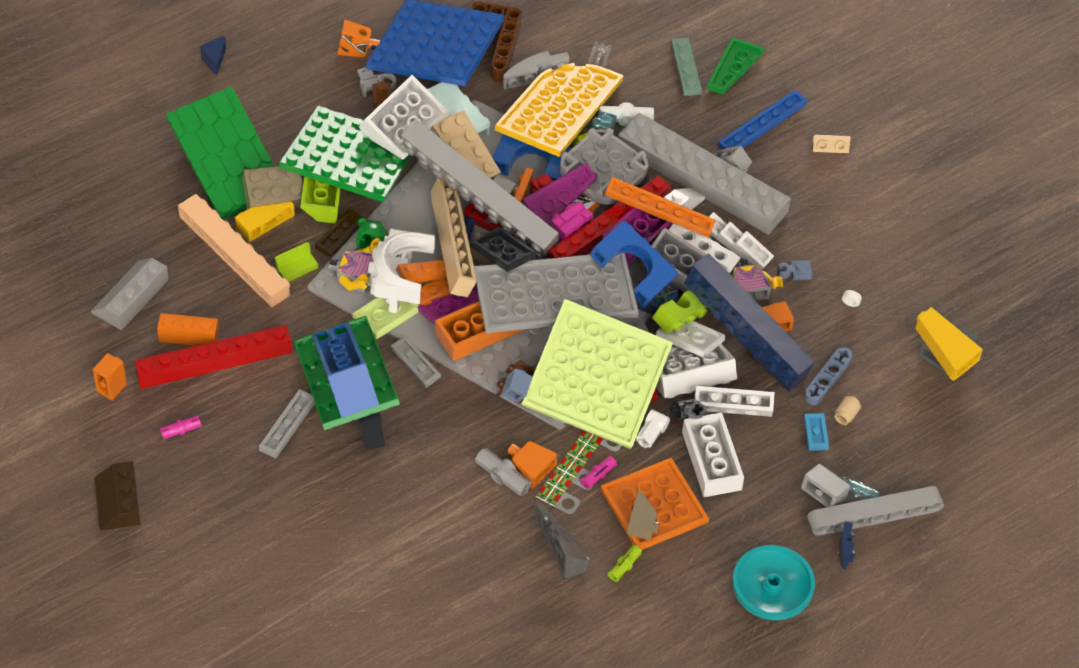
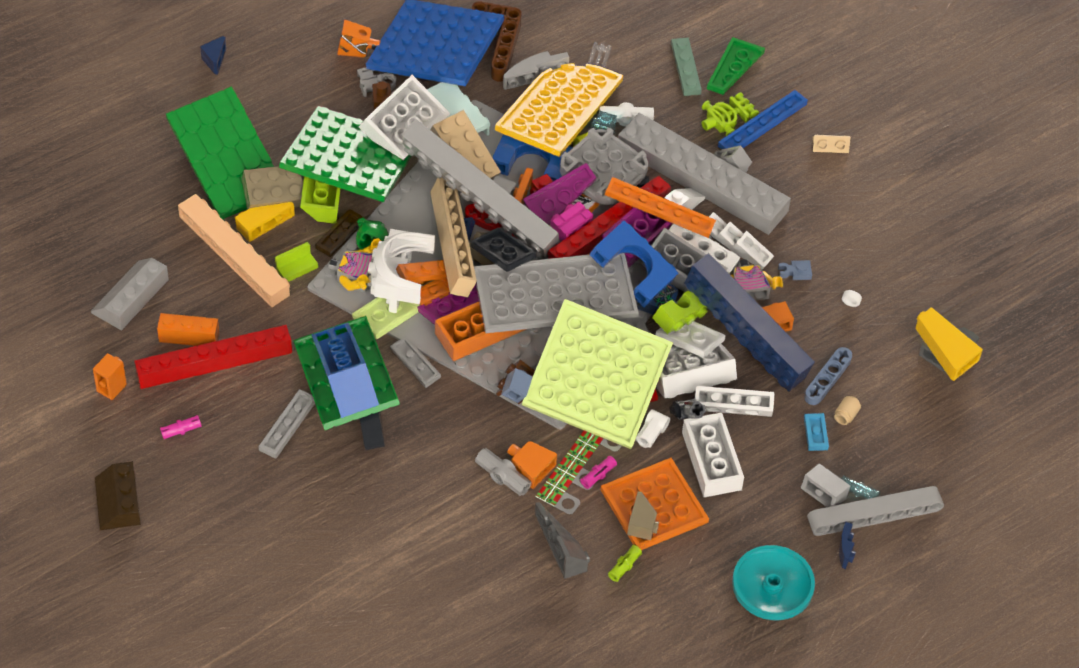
(720, 113): none -> lime piece

